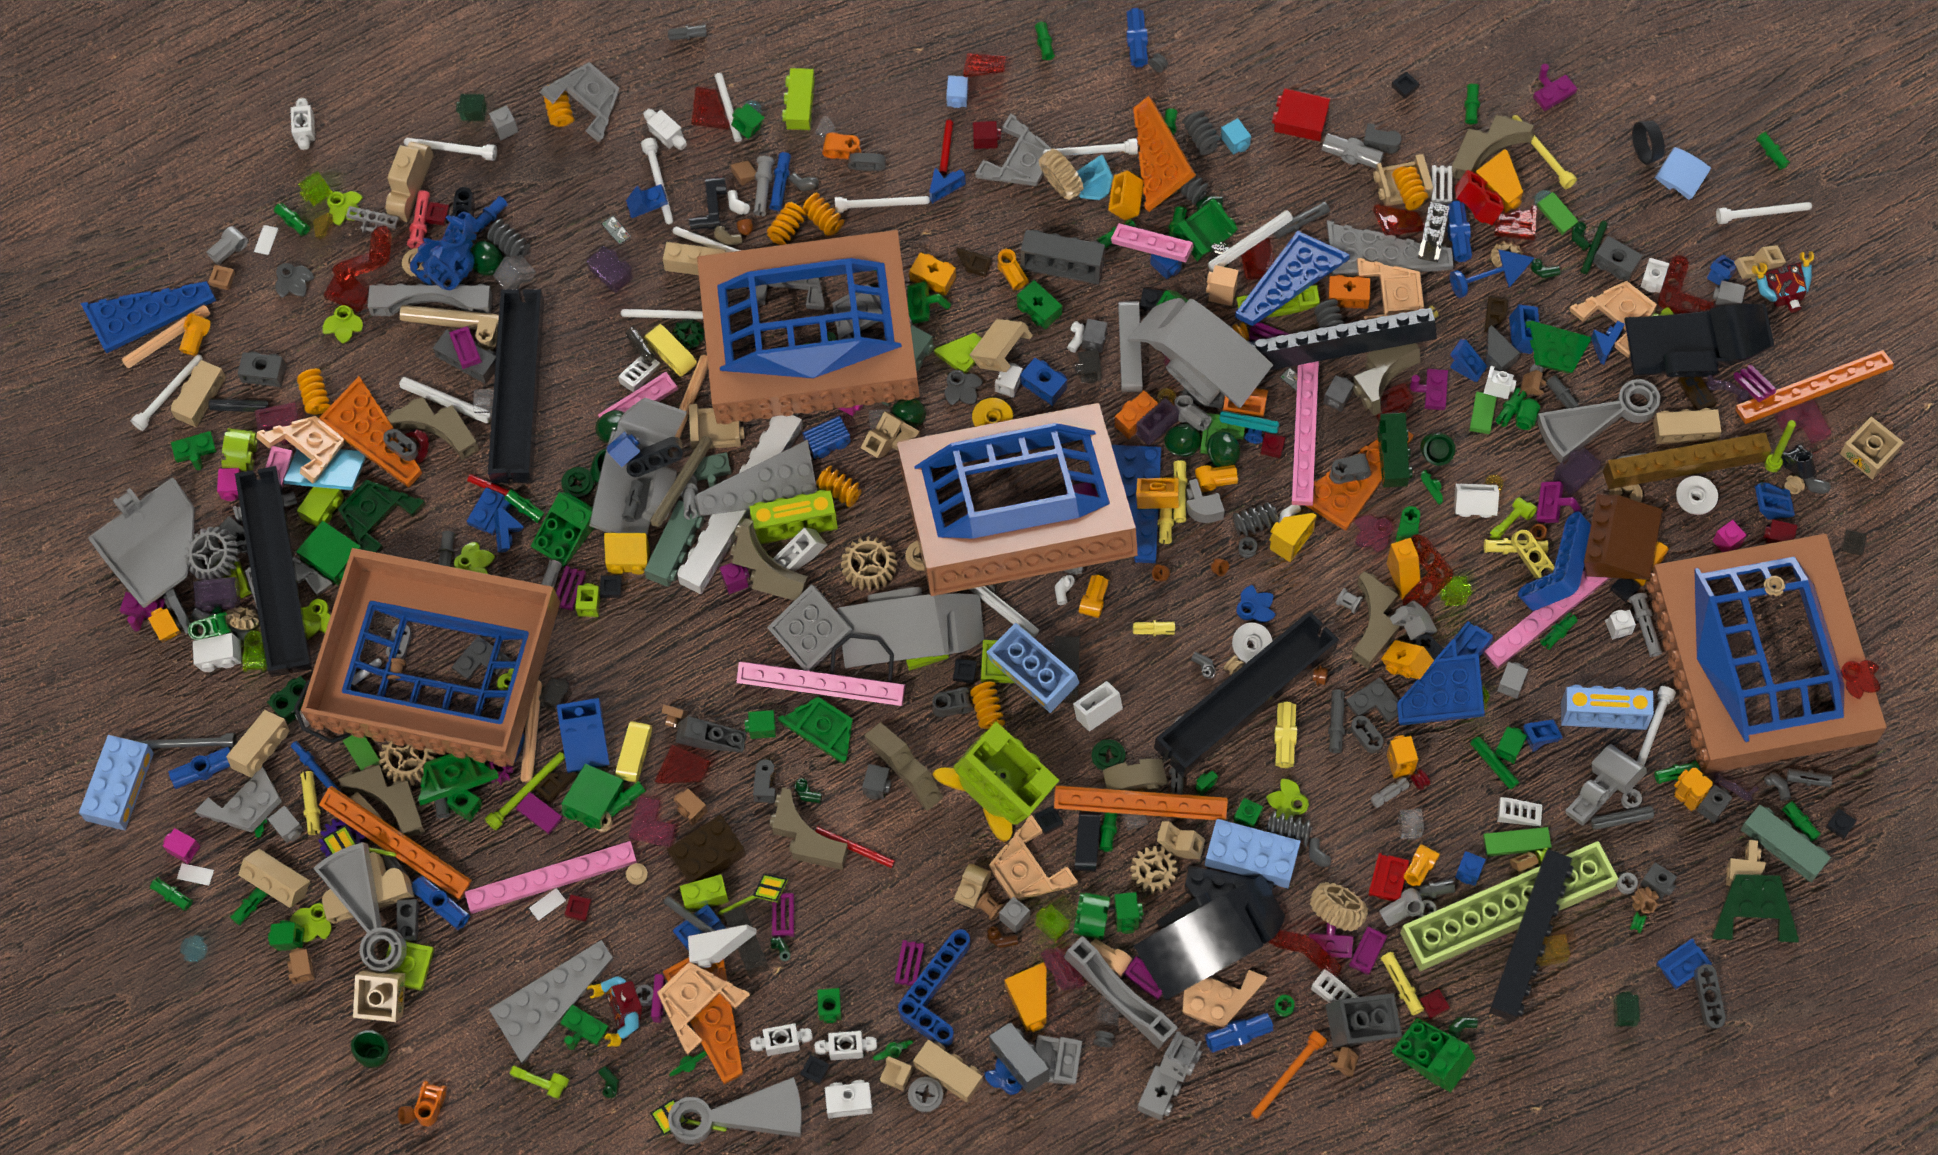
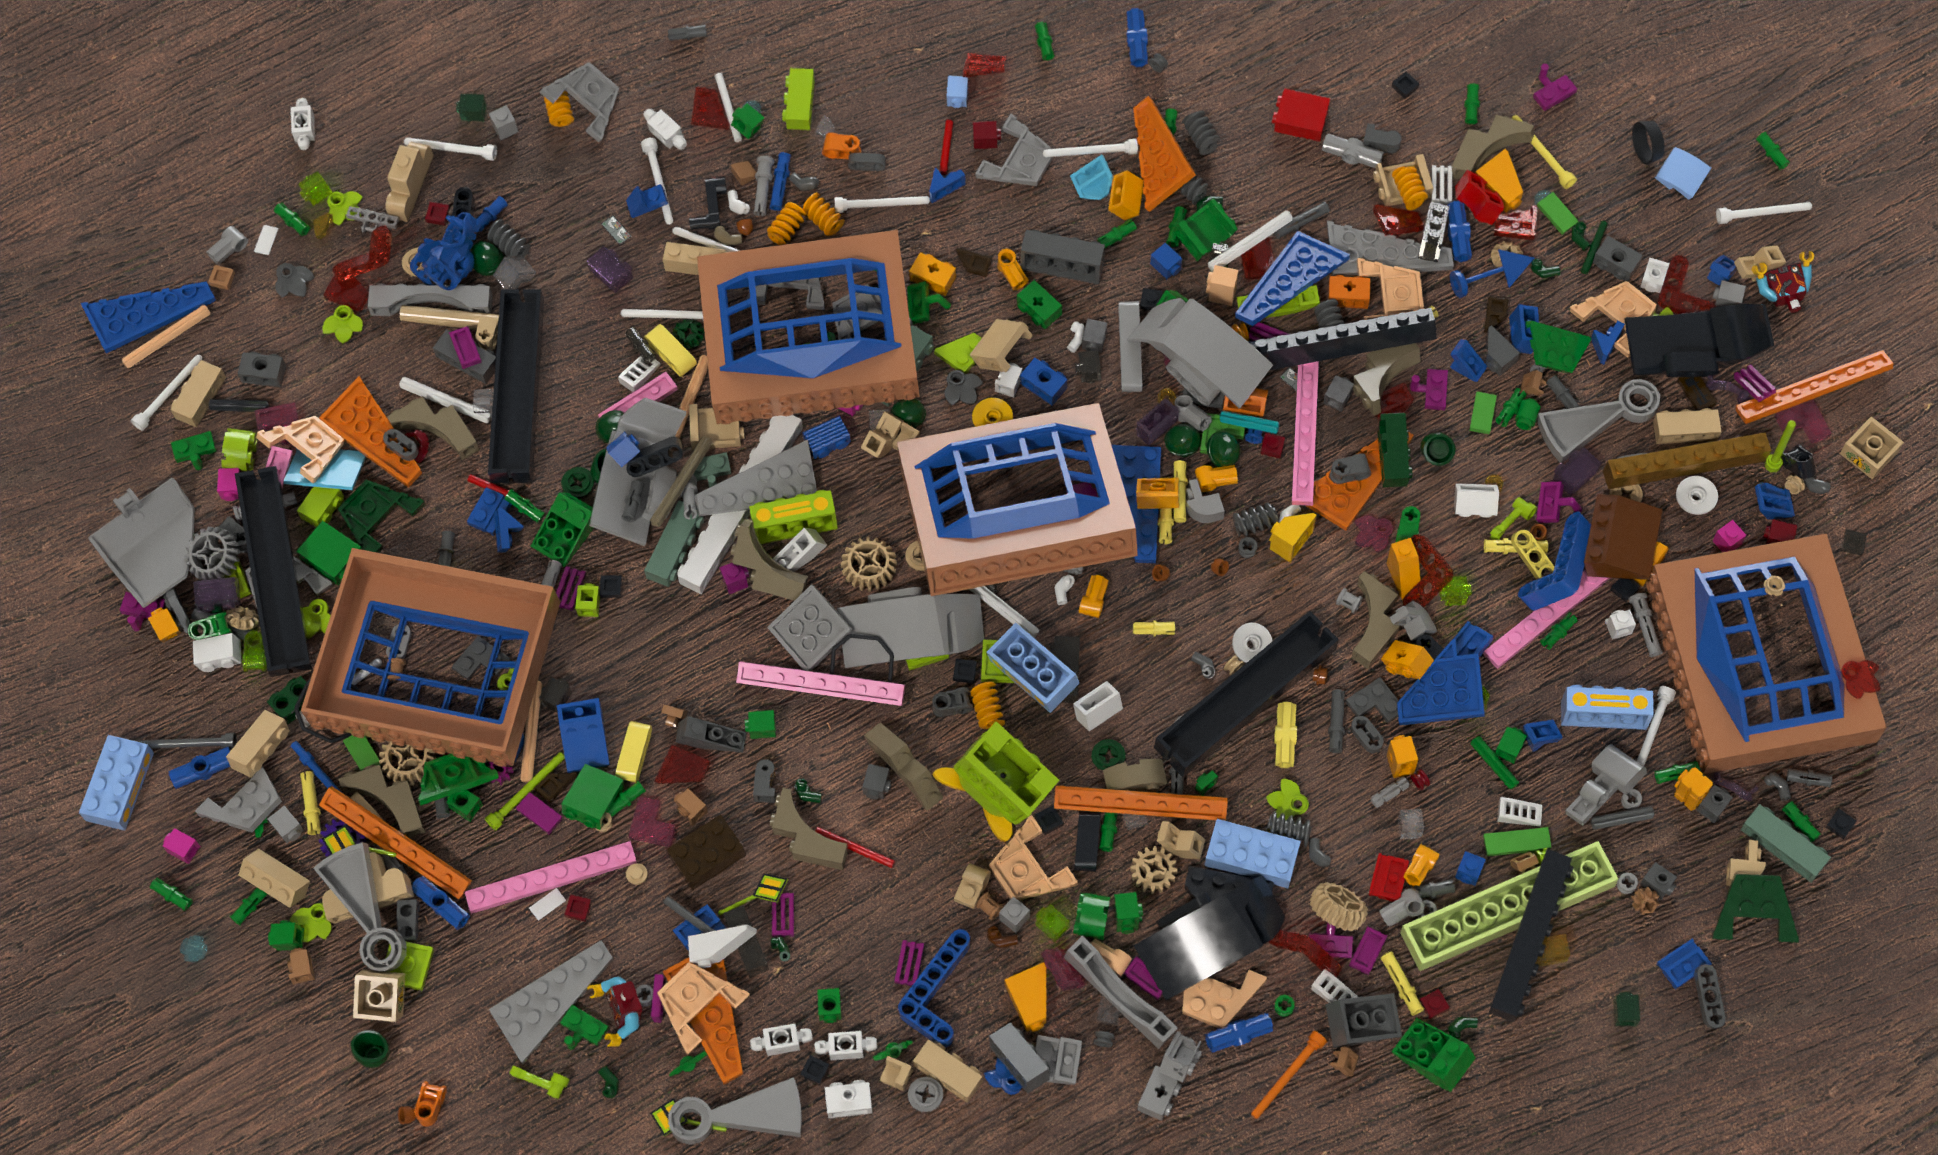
(195, 329): light orange piece -> none
(195, 874): white sticker -> none
(313, 391): light orange piece -> none
(418, 226): coral pin -> none
(476, 558): lime plate -> none
(626, 552): yellow slope -> none
(704, 892): lime brick -> none
(822, 727): green wing -> none
(839, 488): light orange piece -> none
(1061, 174): tan gear -> none
(1132, 412): orange brick -> none
(1152, 242): bright pink plate -> none
(1235, 136): medium azure brick -> none
(1248, 813): green brick -> none
(1257, 603): blue plate -> none
(1433, 486): green piece -> none
(1499, 383): white brick -> none
(1512, 679): light grey brick -> none
(1638, 922): green bush -> none

